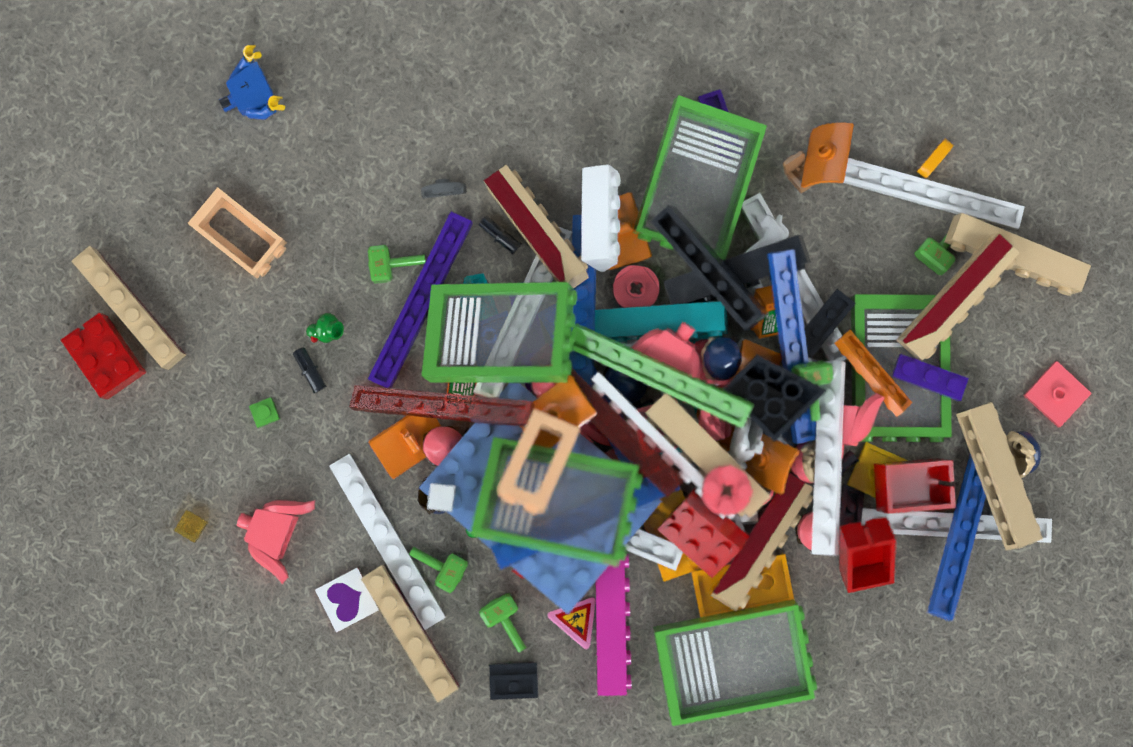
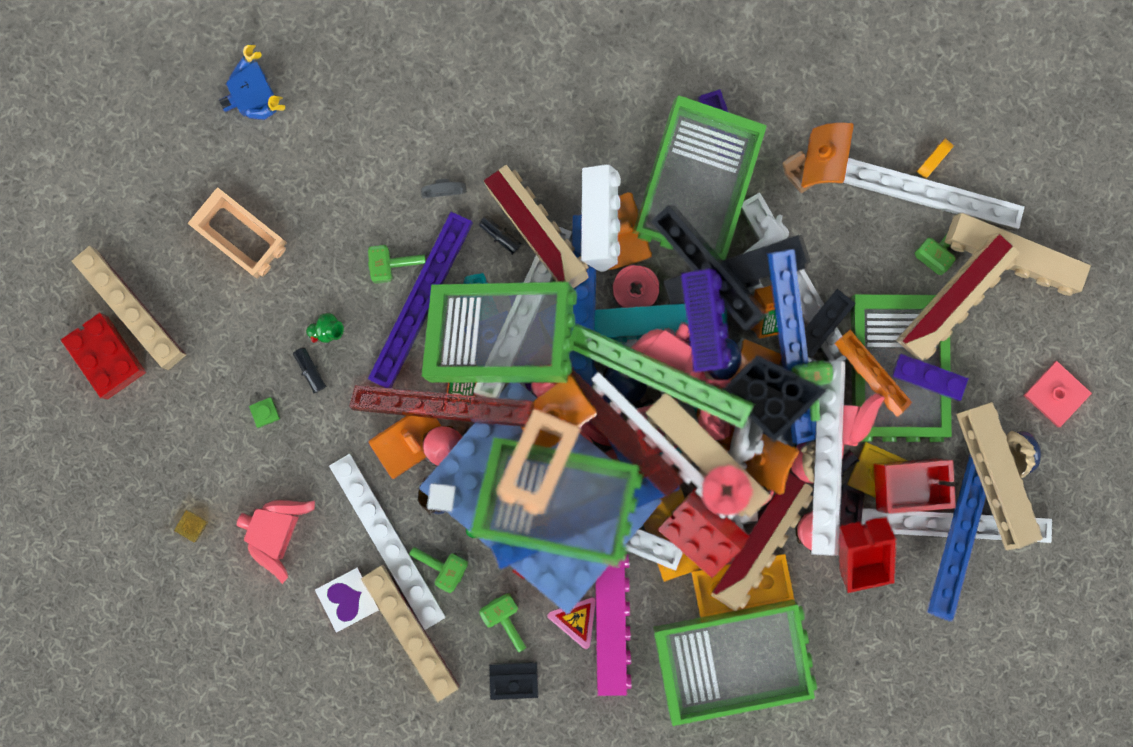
(705, 320): none -> dark purple brick

